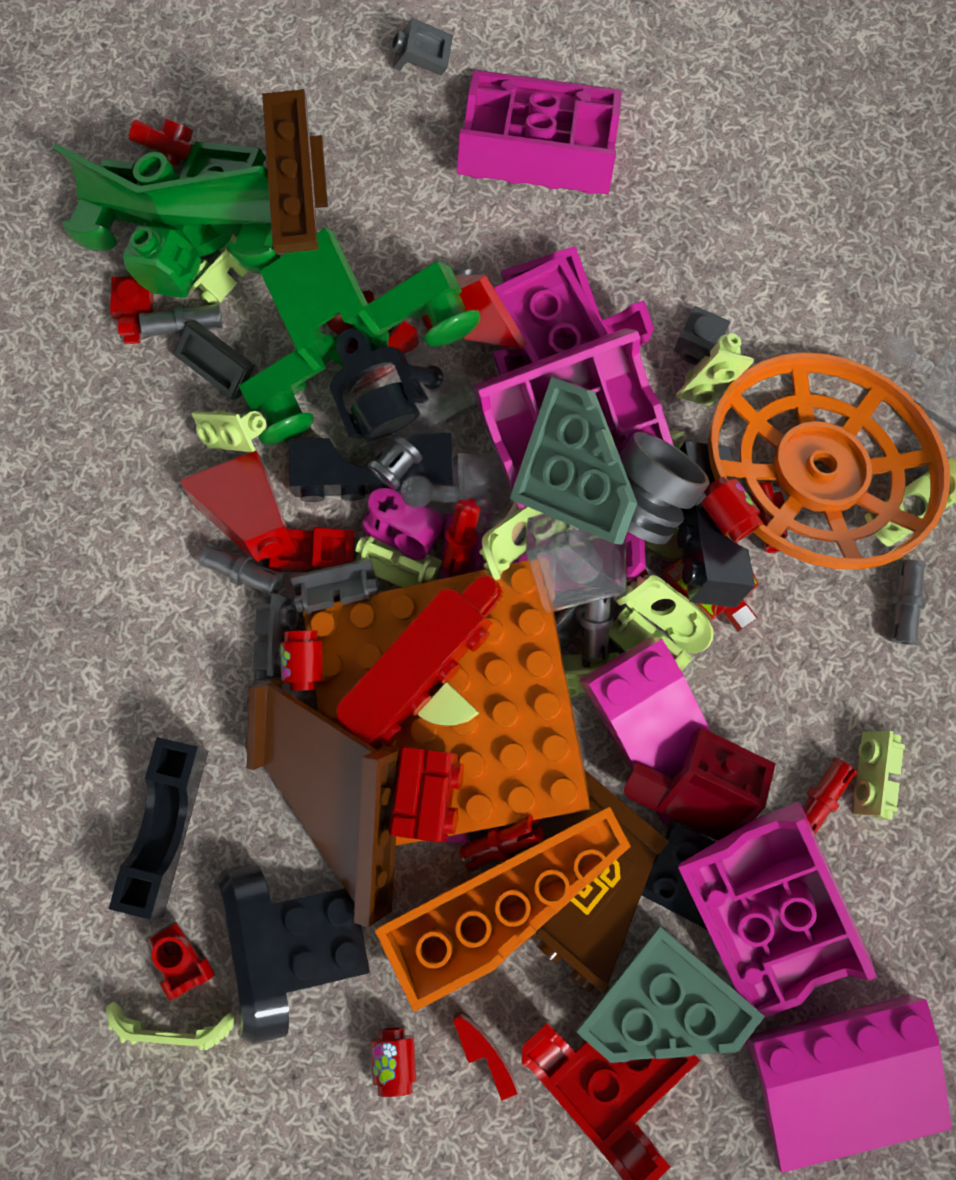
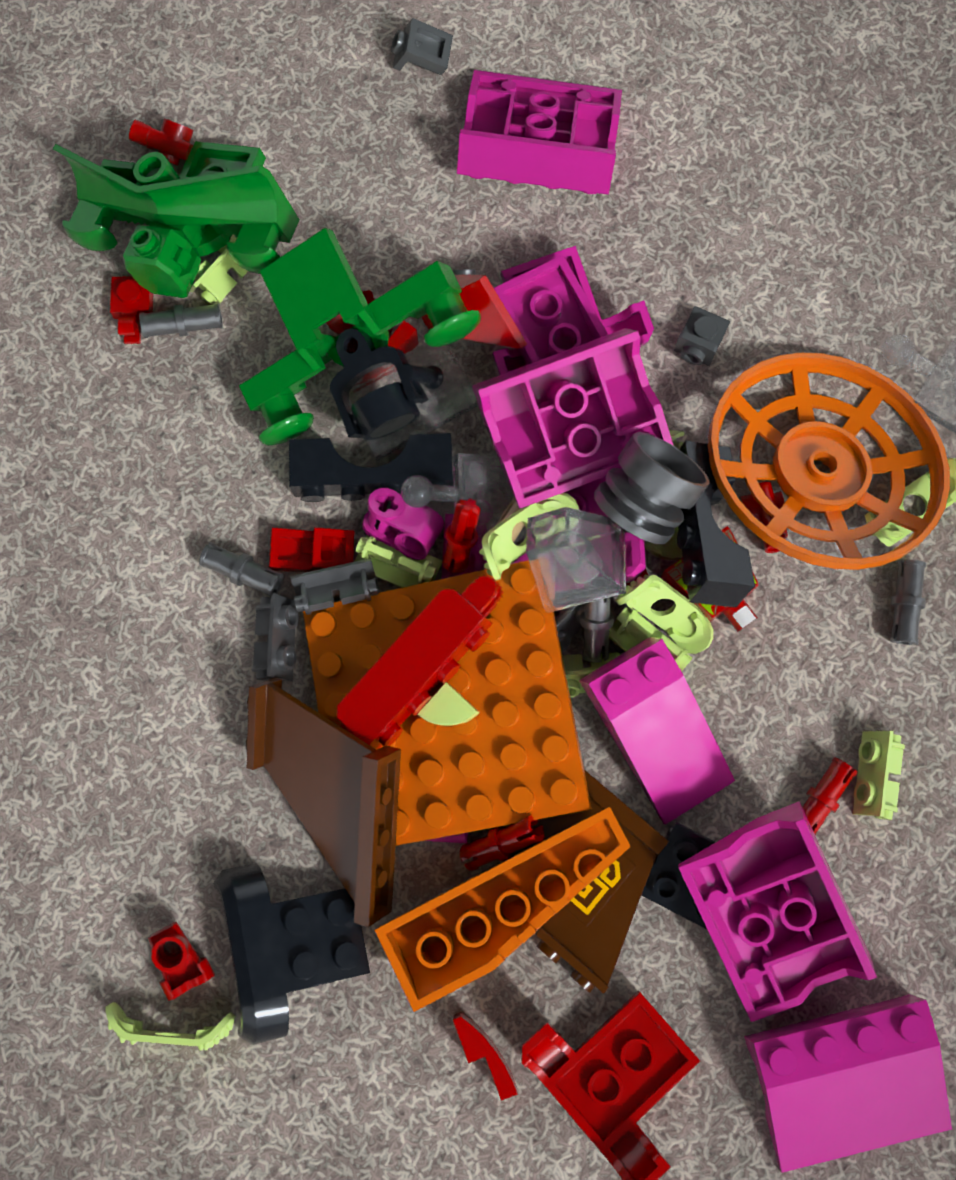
(150, 868): black arch -> none
(213, 359): pearl dark grey tile -> none
(229, 430): yellowish green hinge -> none
(242, 505): red slope -> none
(294, 172): reddish brown piece -> none
(301, 659): red brick -> none
(393, 1062): red brick -> none
(408, 455): flat silver bush -> none
(425, 795): red brick -> none
(575, 466): sand green plate -> none
(667, 1008): sand green plate -> none
(714, 792): dark red plate -> none
(716, 372): yellowish green hinge -> none
(731, 509): red brick -> none

